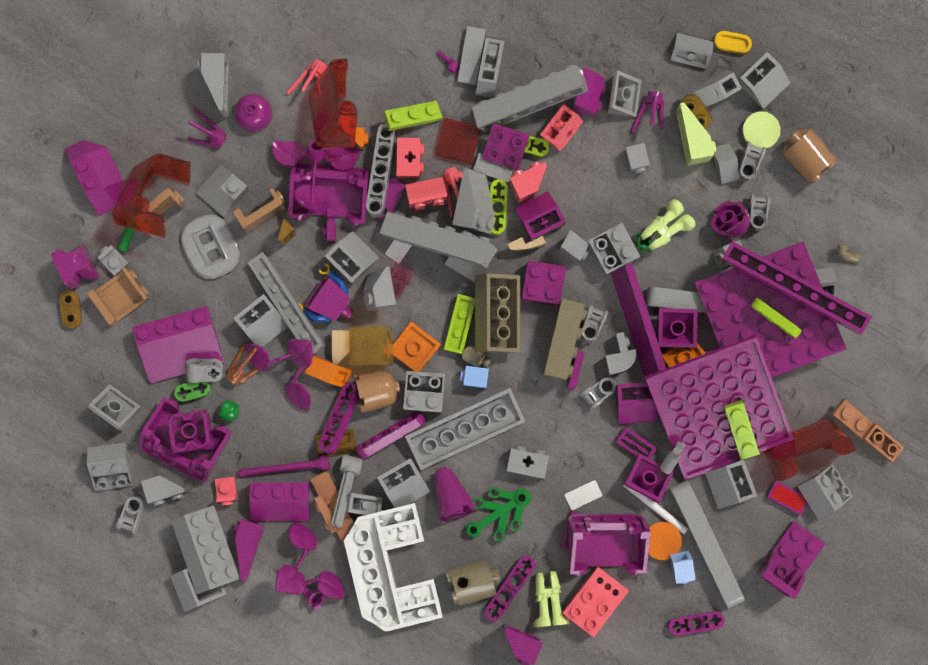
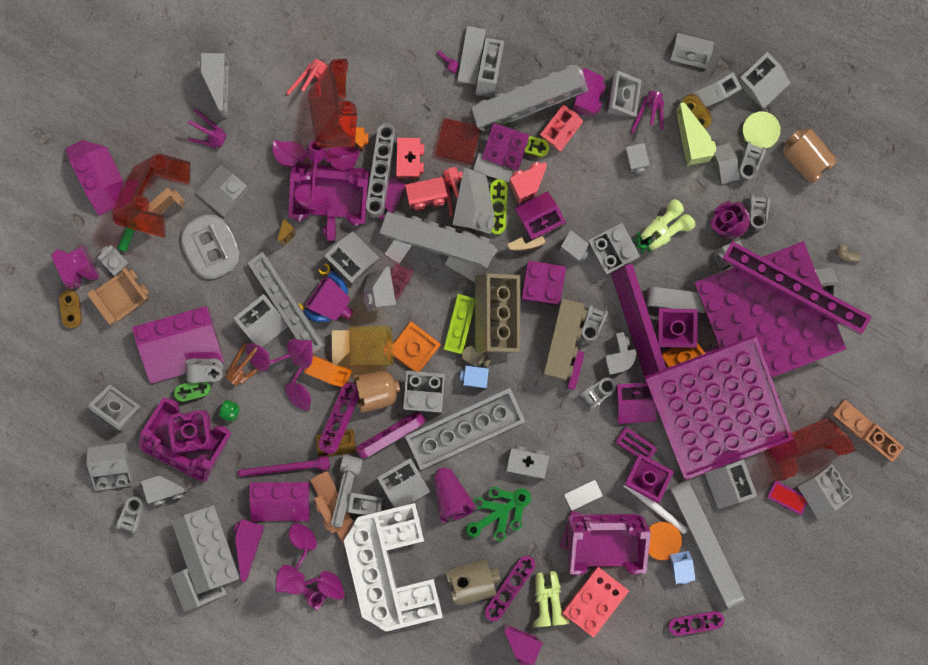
(226, 490): coral bracket -> none
(255, 119): magenta cylinder -> none
(263, 214): medium nougat panel -> none
(412, 115): lime plate -> none
(672, 458): light grey bar -> none
(732, 42): yellow tile -> none
(741, 430): lime plate -> none
(776, 318): lime beam -> none
(790, 560): magenta bracket -> none

